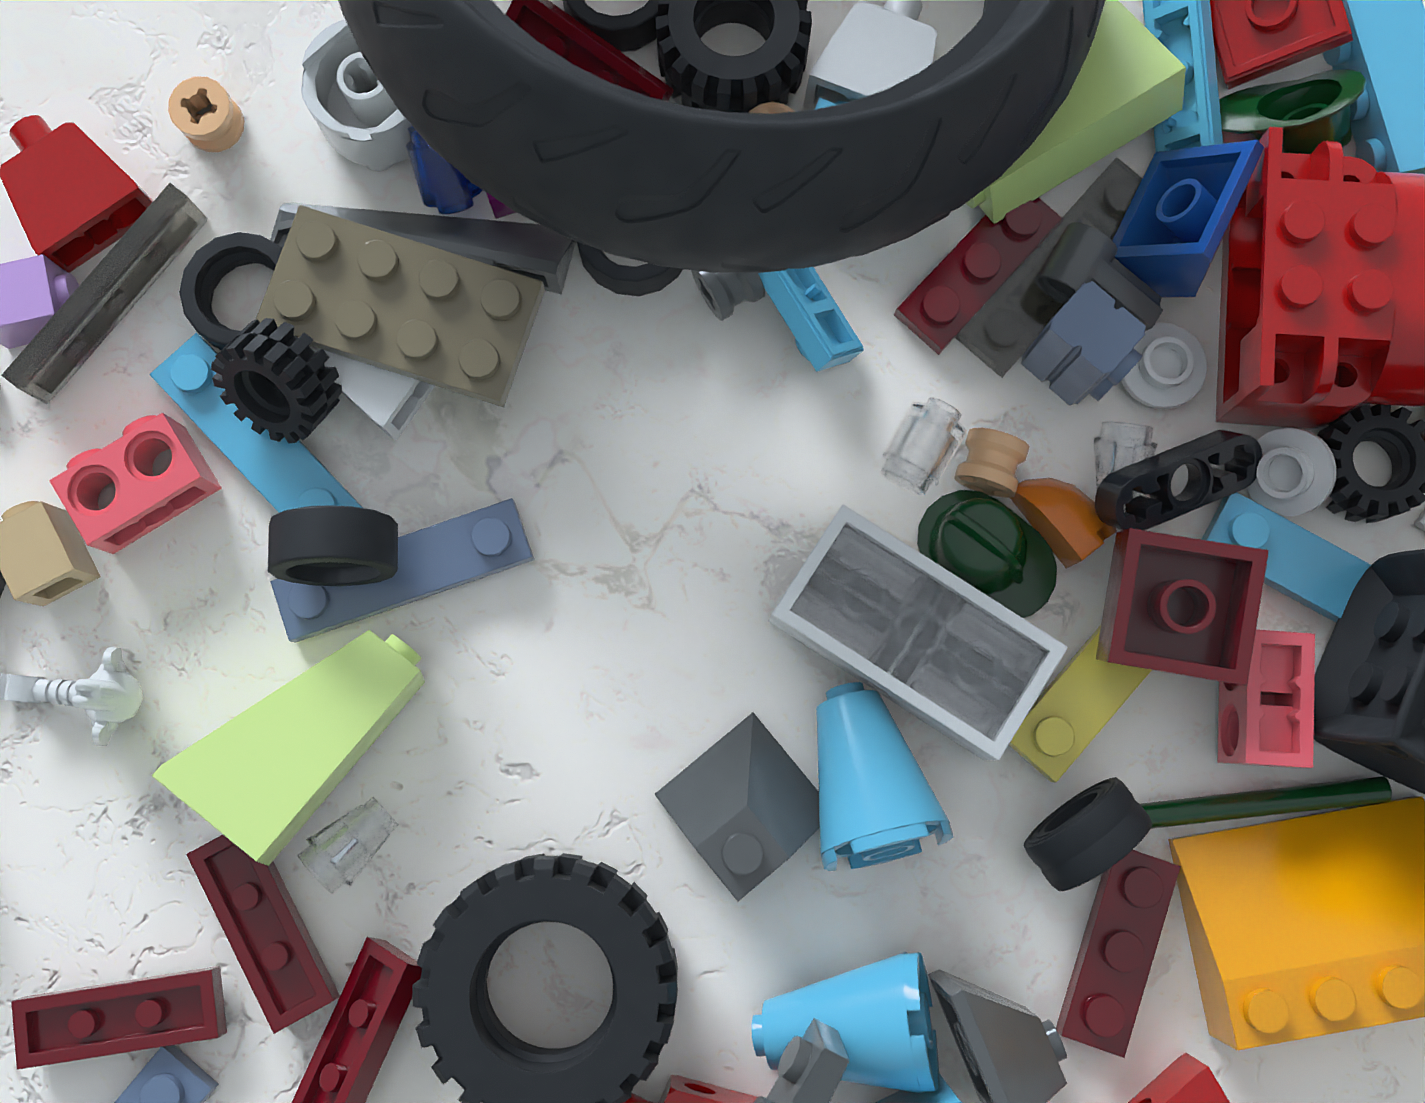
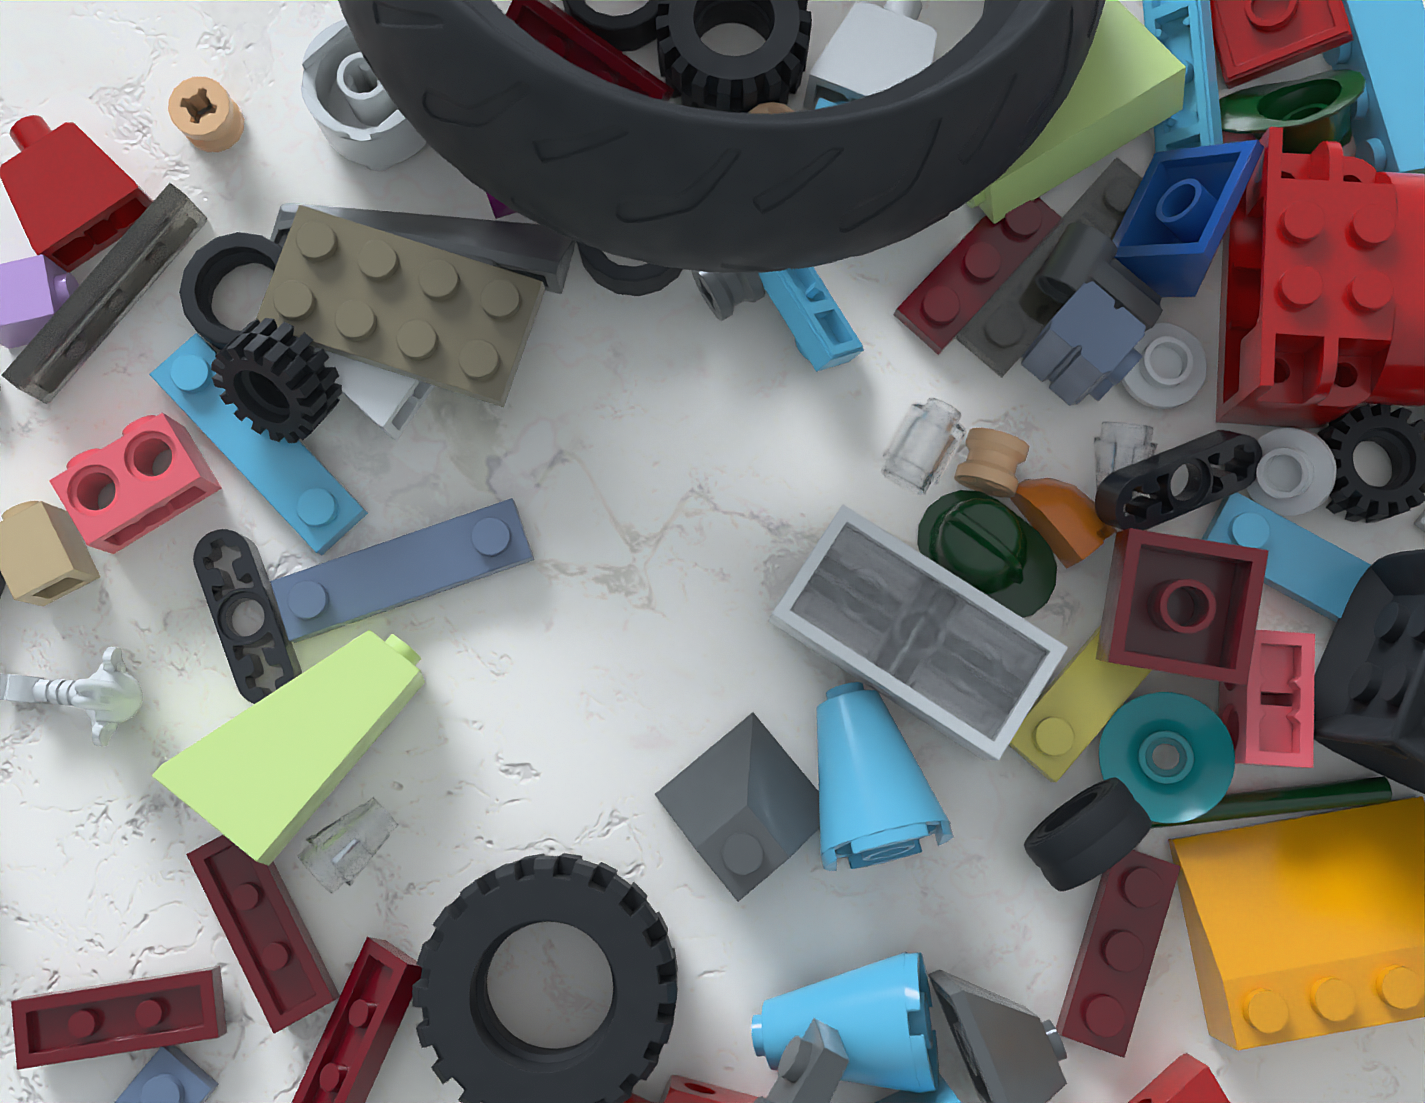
(246, 569): none -> black beam
(332, 546): black tyre -> none
(438, 180): clear blue brick -> none
(1203, 747): none -> teal dish

